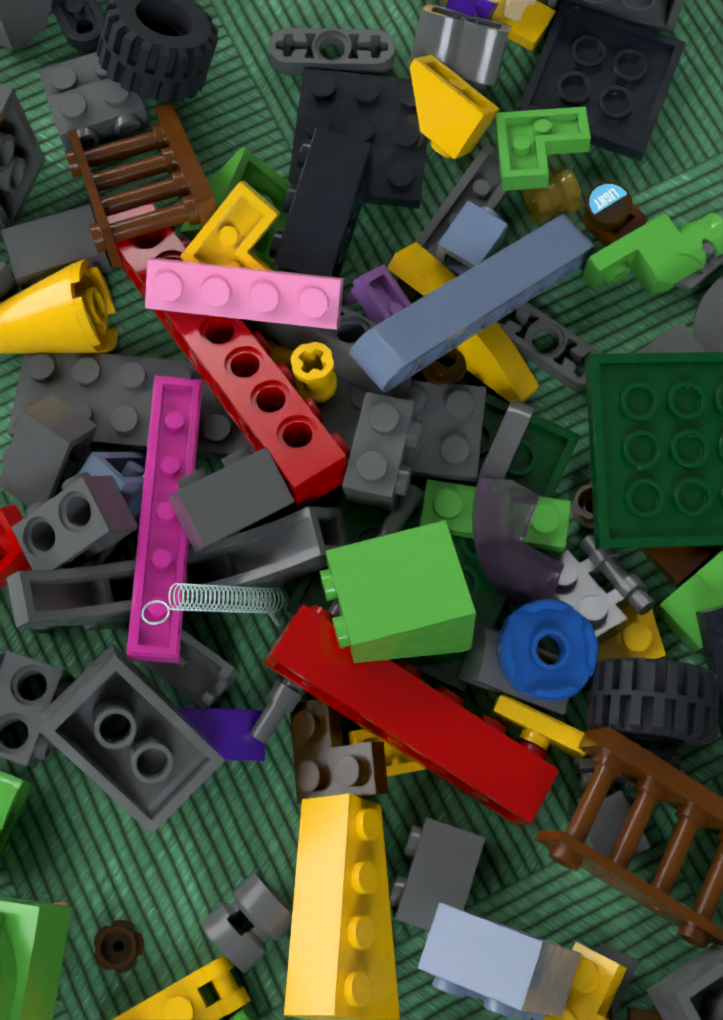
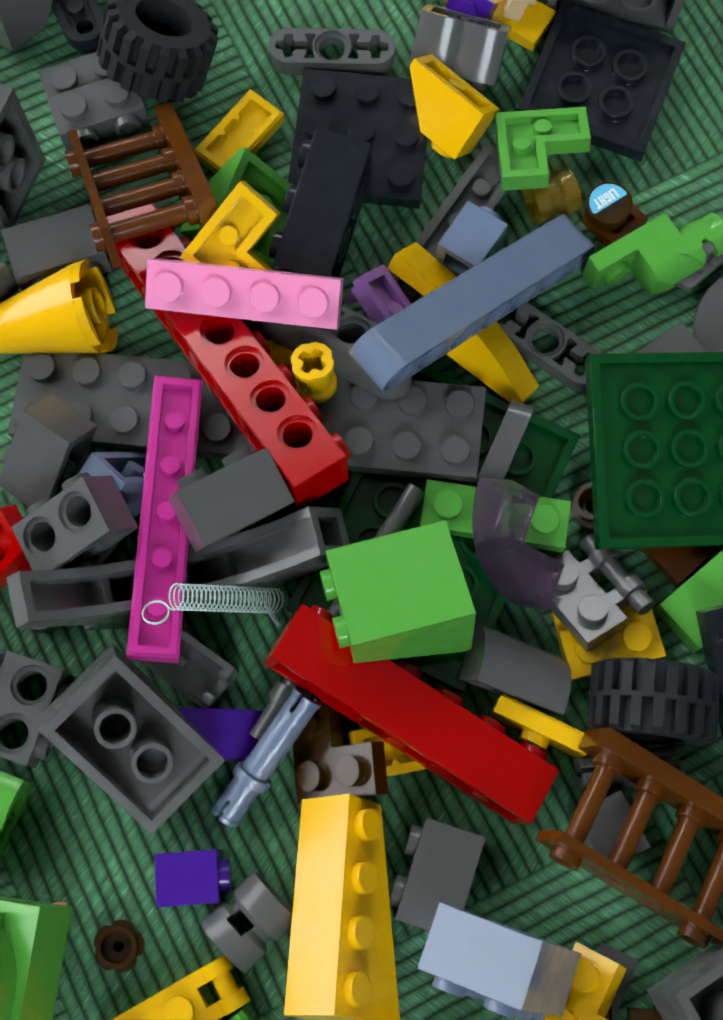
(191, 877): none -> dark purple brick
(245, 125): none -> yellow plate
(255, 772): none -> sand blue pin
(381, 450): dark grey brick -> none
(442, 375): dark brown plate -> none
(519, 655): blue tile -> none

